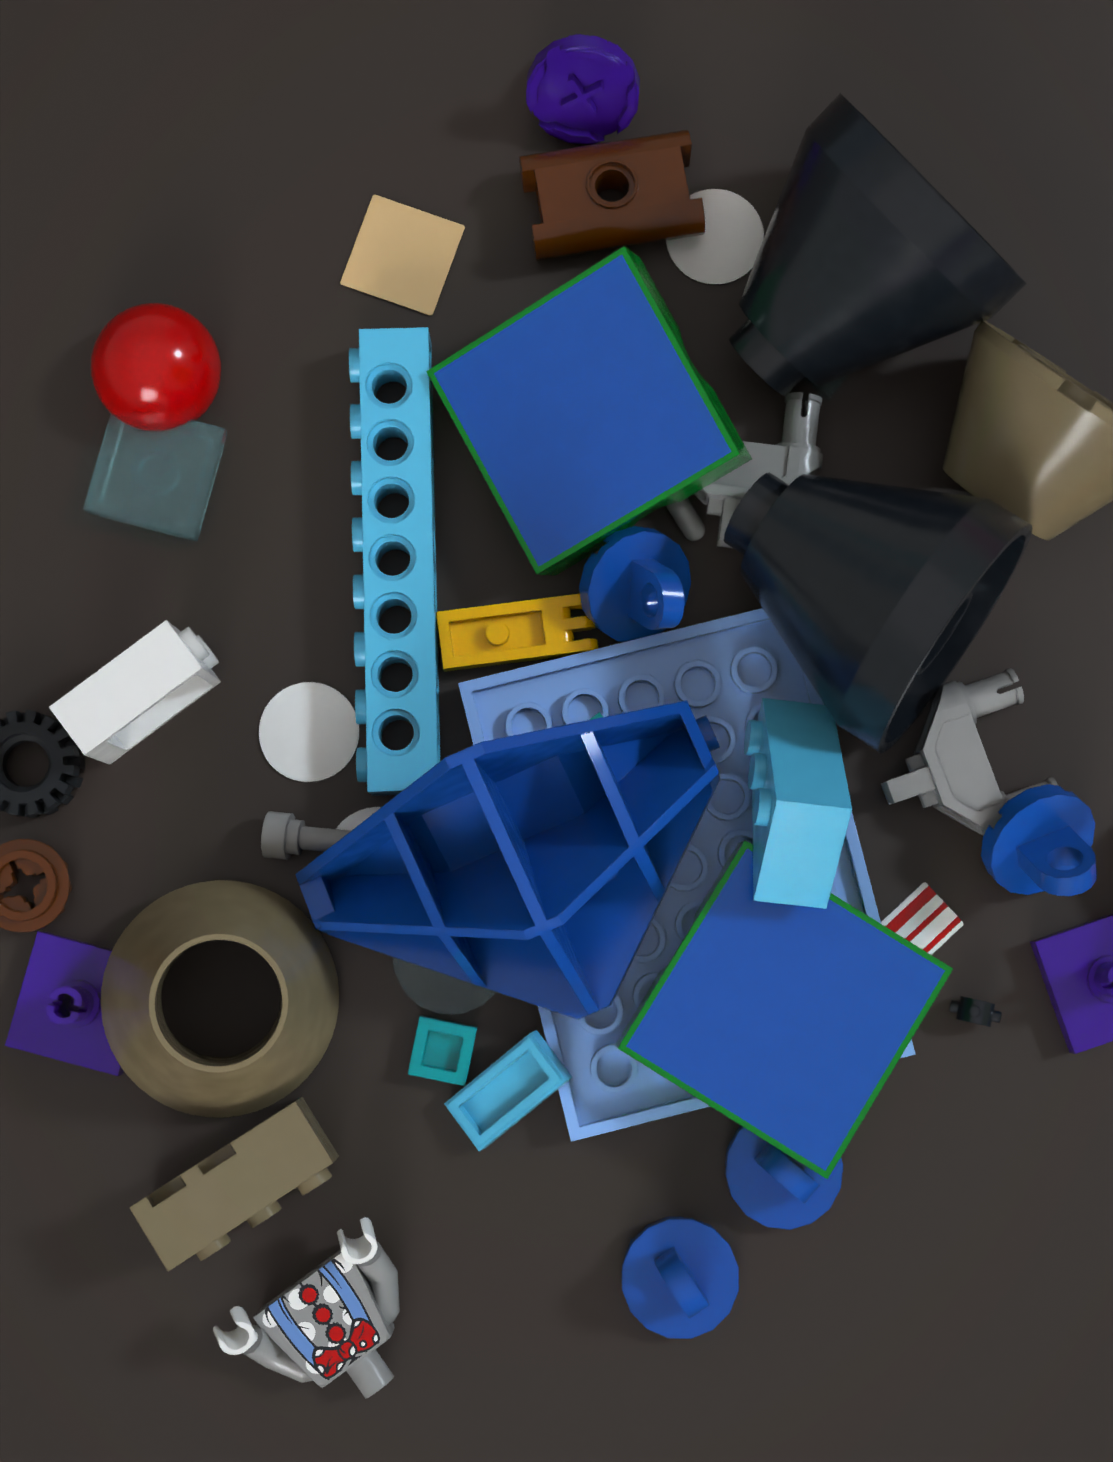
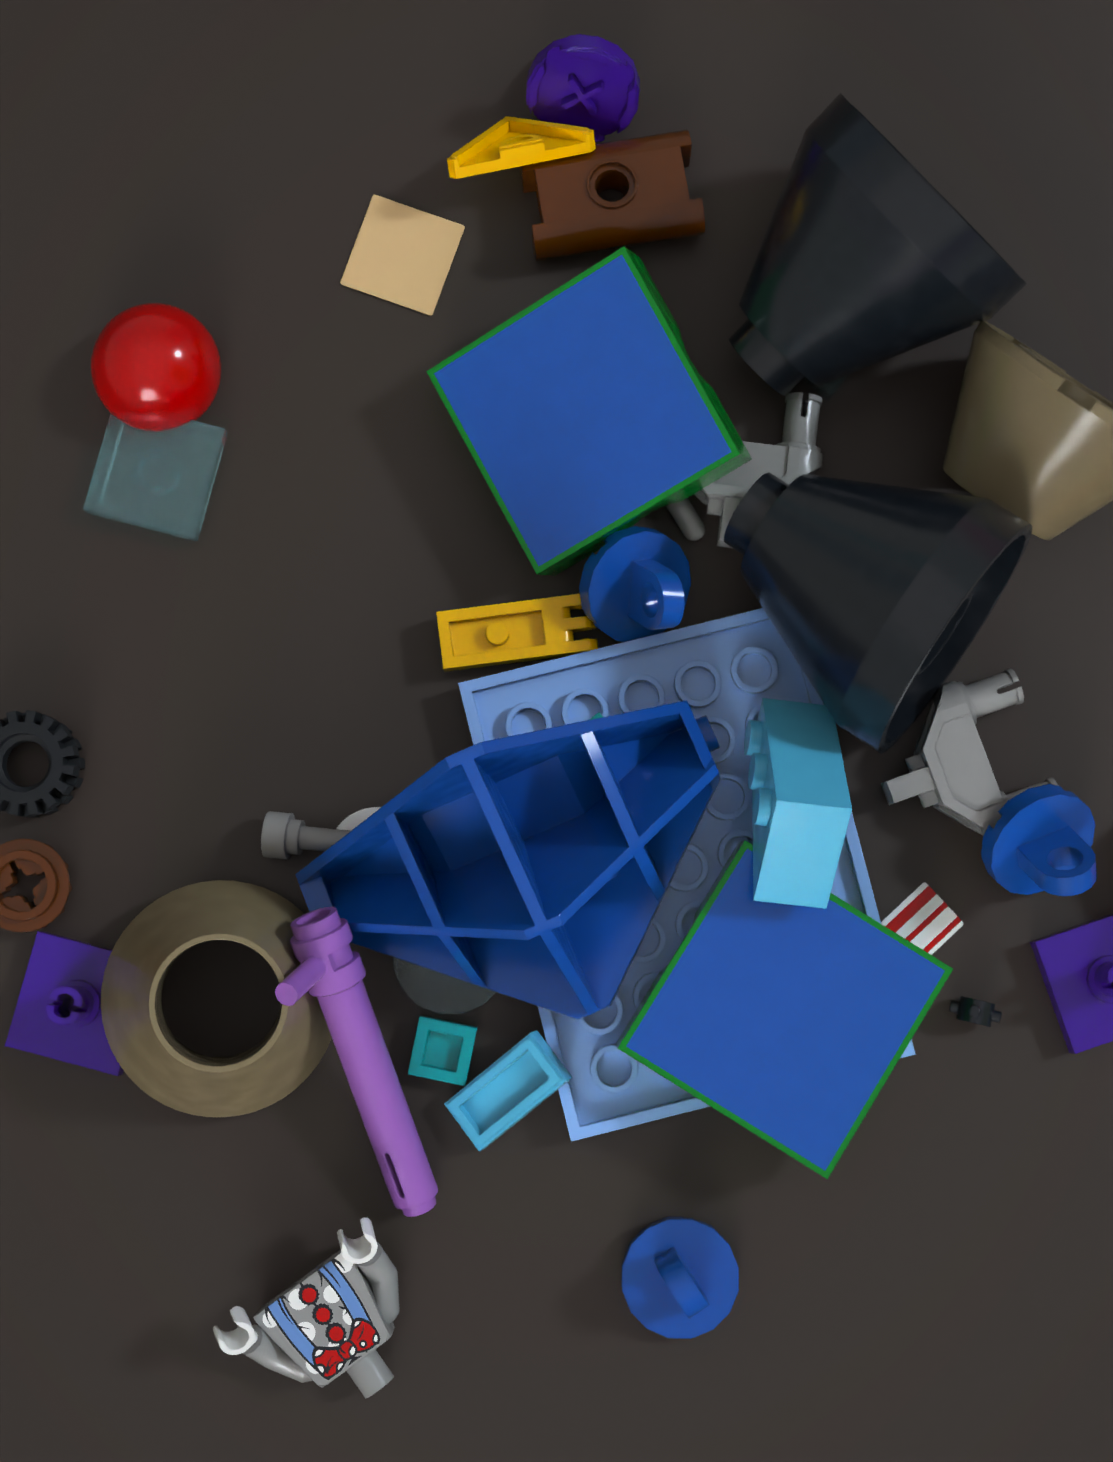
(137, 692): white window -> none
(236, 1185): dark tan wedge -> none
(308, 732): white sticker -> none
(335, 977): none -> medium lavender cylinder
(404, 358): medium azure brick -> none
(519, 143): none -> yellow tile
(729, 240): white sticker -> none
(776, 1186): blue tile -> none

